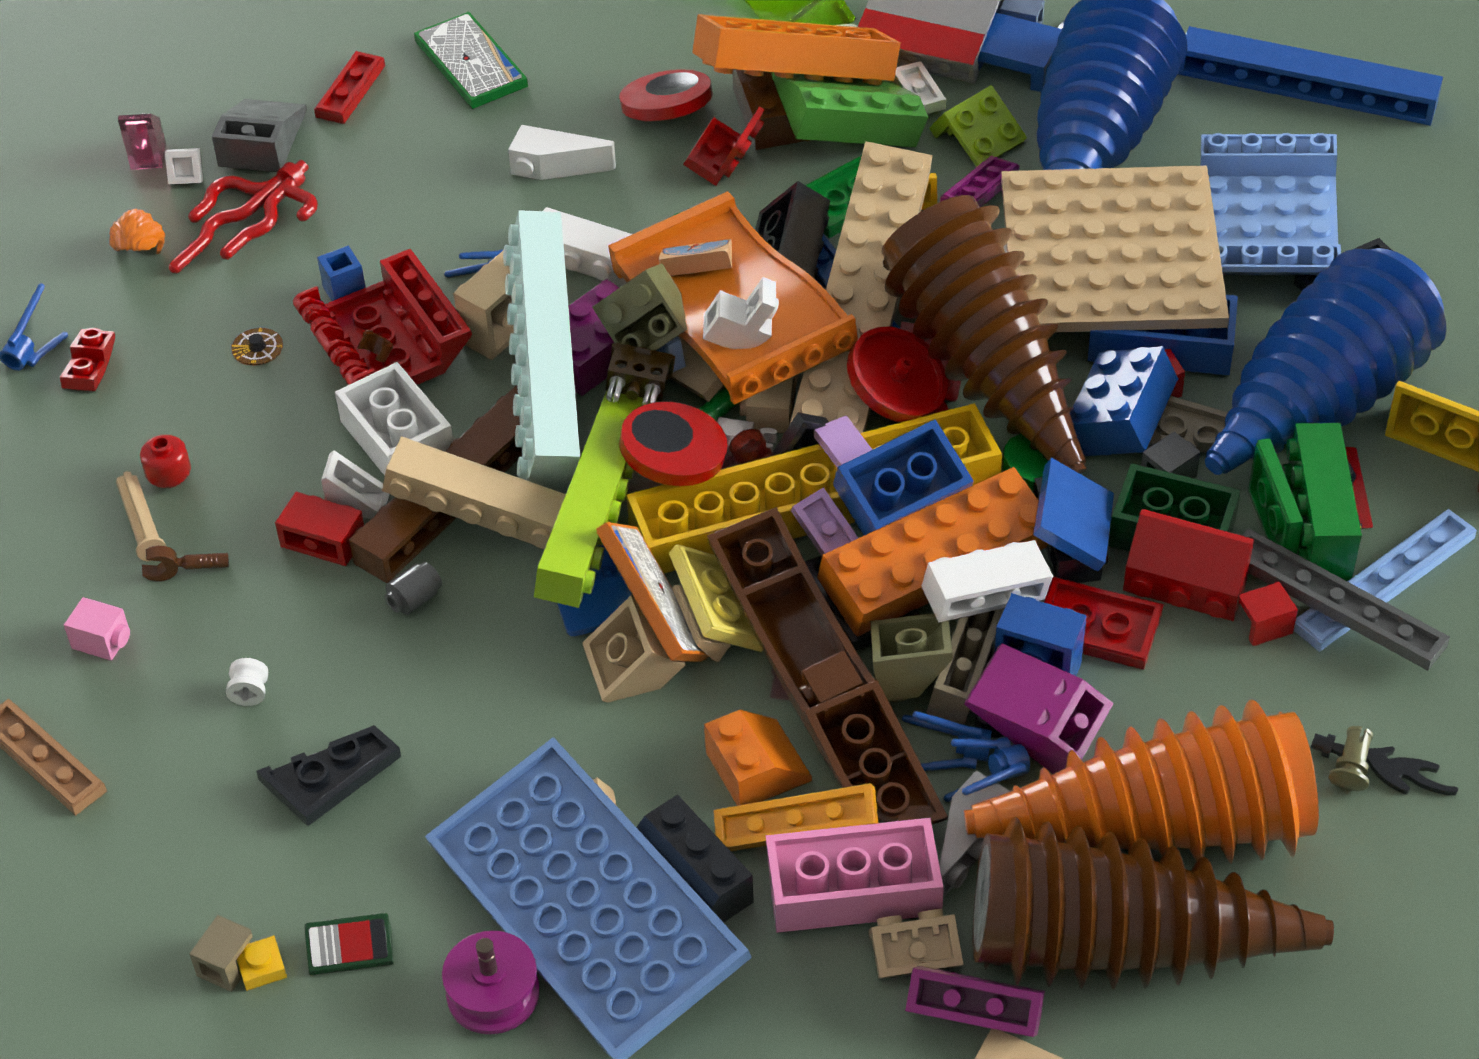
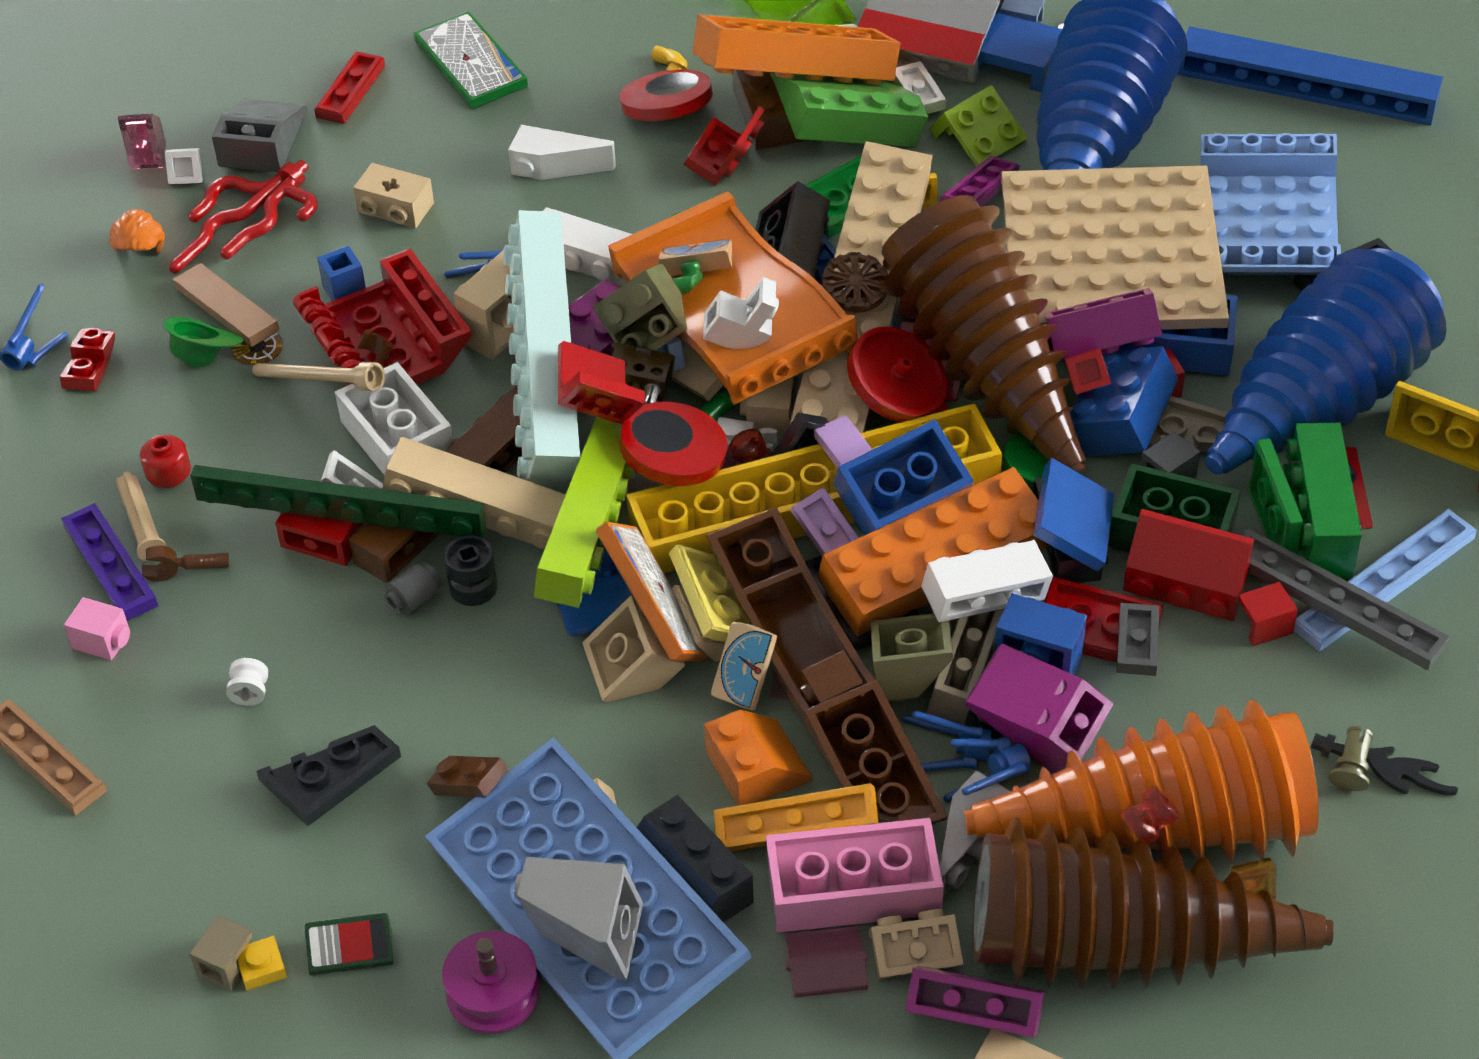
(109, 561): none -> dark purple plate
(197, 341): none -> green piece
(226, 304): none -> medium nougat tile
(338, 501): none -> dark green plate
(366, 376): none -> tan piece
(393, 195): none -> tan brick
(467, 776): none -> reddish brown plate
(470, 570): none -> black wheel
(583, 909): none -> light grey slope
(595, 384): none -> red bracket
(668, 57): none -> yellow arm
(690, 277): none -> green arm
(743, 665): none -> slope
(826, 961): none -> clear pink piece
(855, 282): none -> reddish brown wheel
(1086, 370): none -> red panel
(1106, 323): none -> magenta brick
(1138, 639): none -> dark grey plate
(1151, 815): none -> clear red wheel
(1258, 875): none -> clear orange plate

